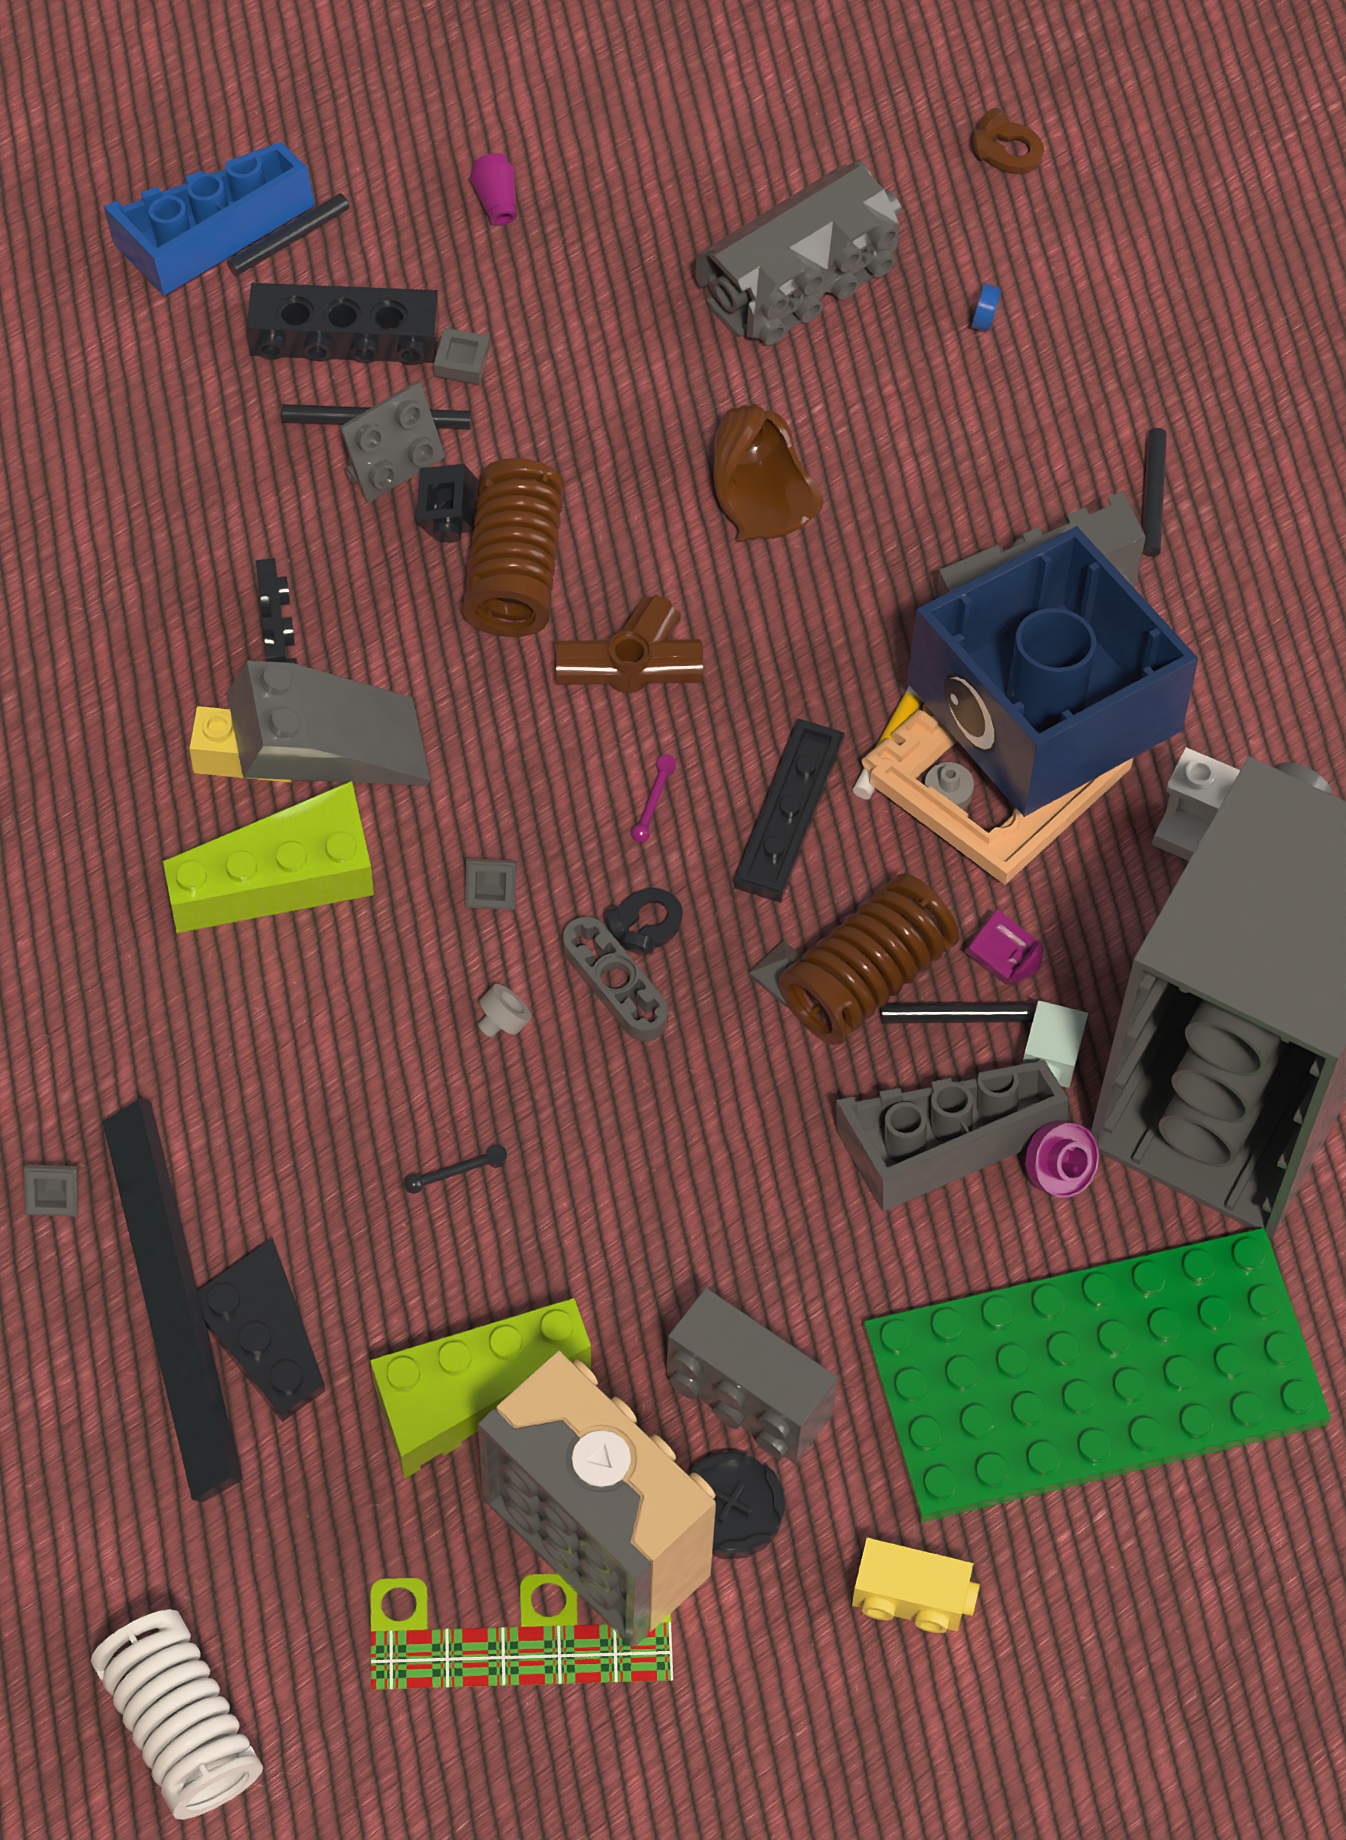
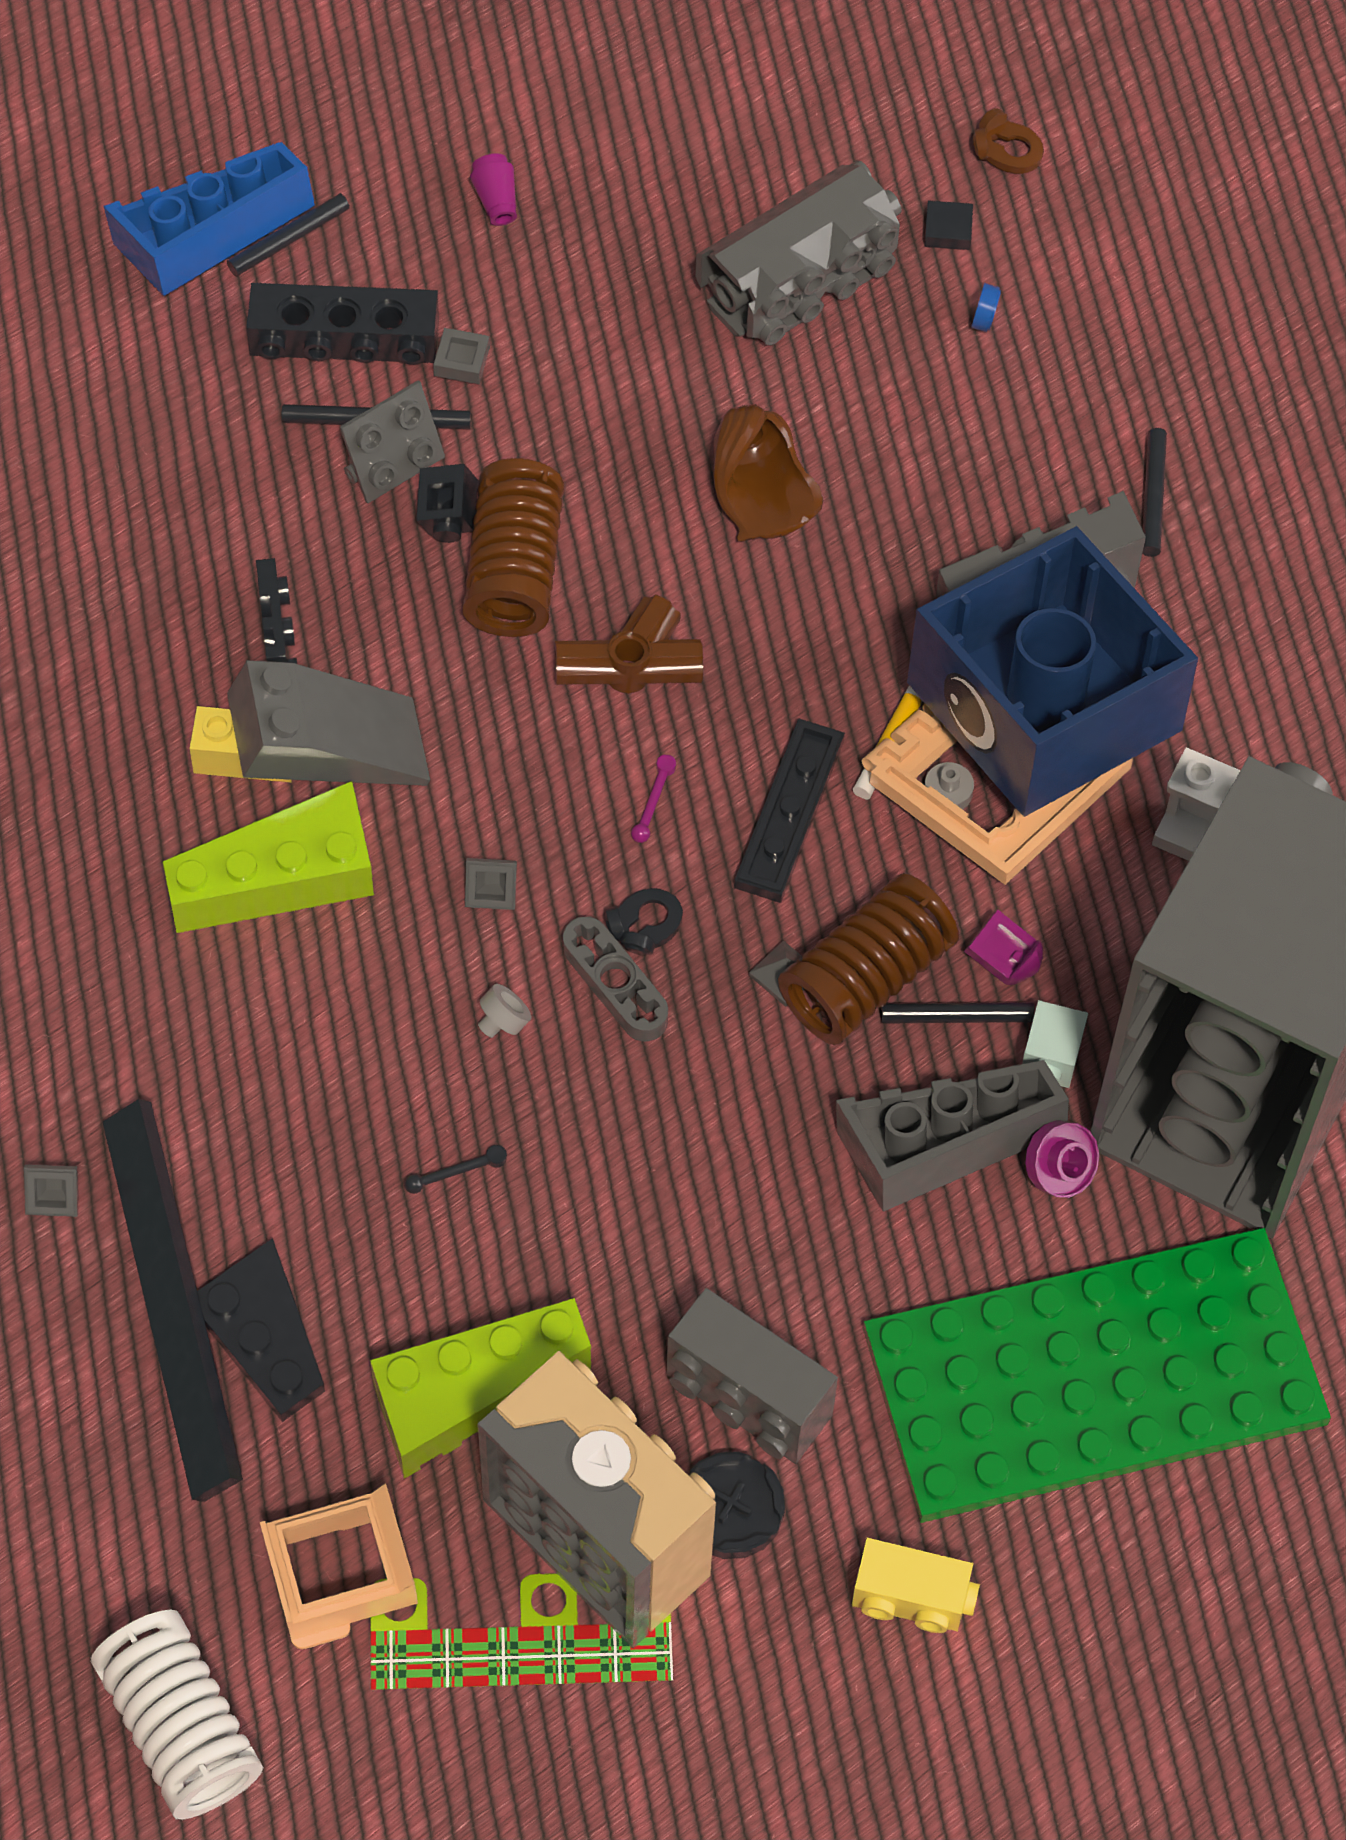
(331, 1617): none -> light nougat piece
(949, 225): none -> black tile

